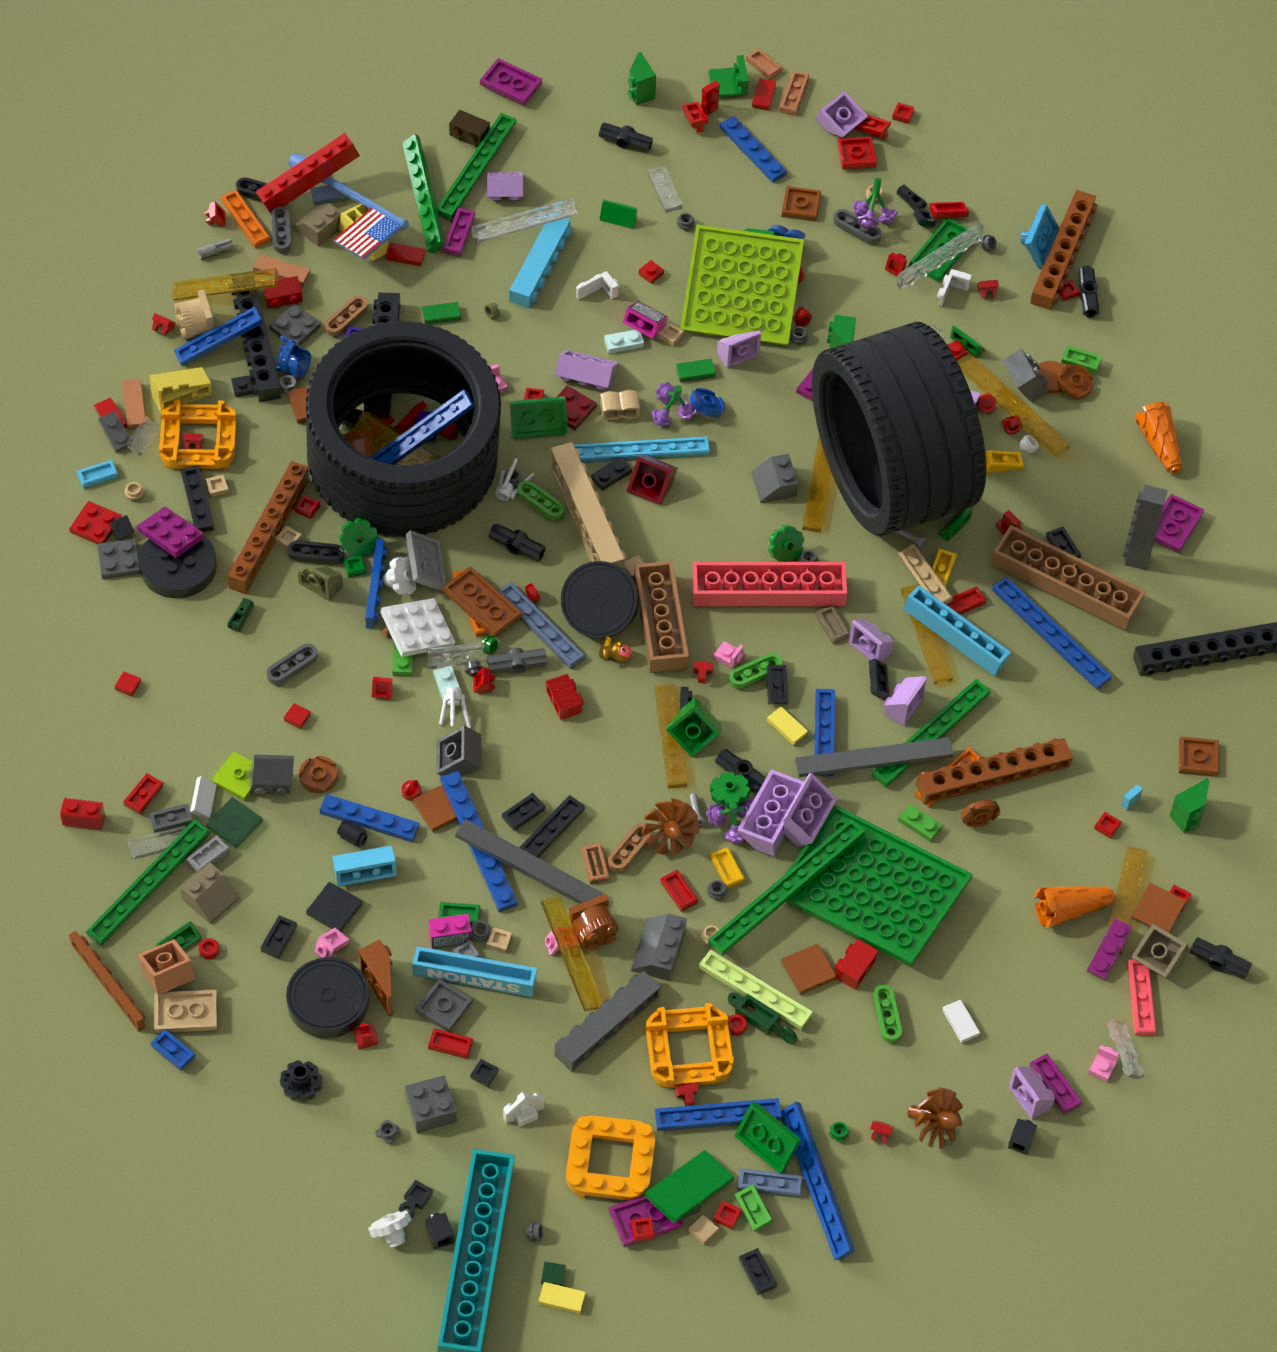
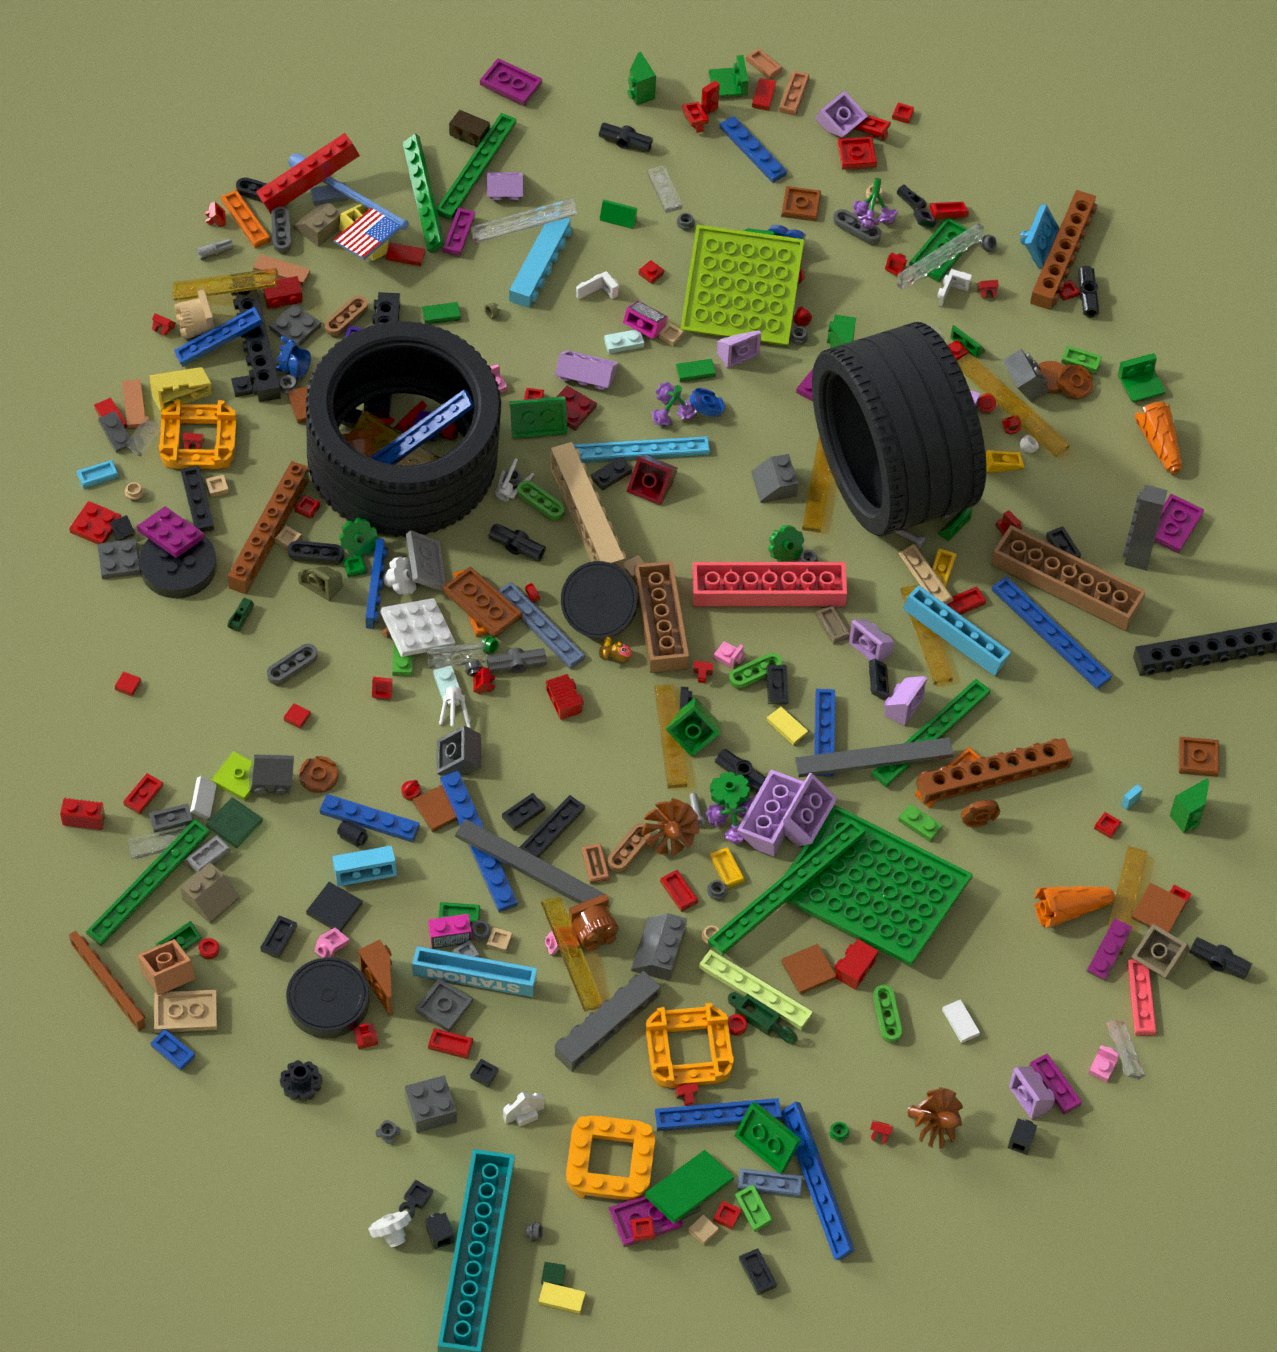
(620, 405): tan brick -> none
(1140, 378): none -> green bracket

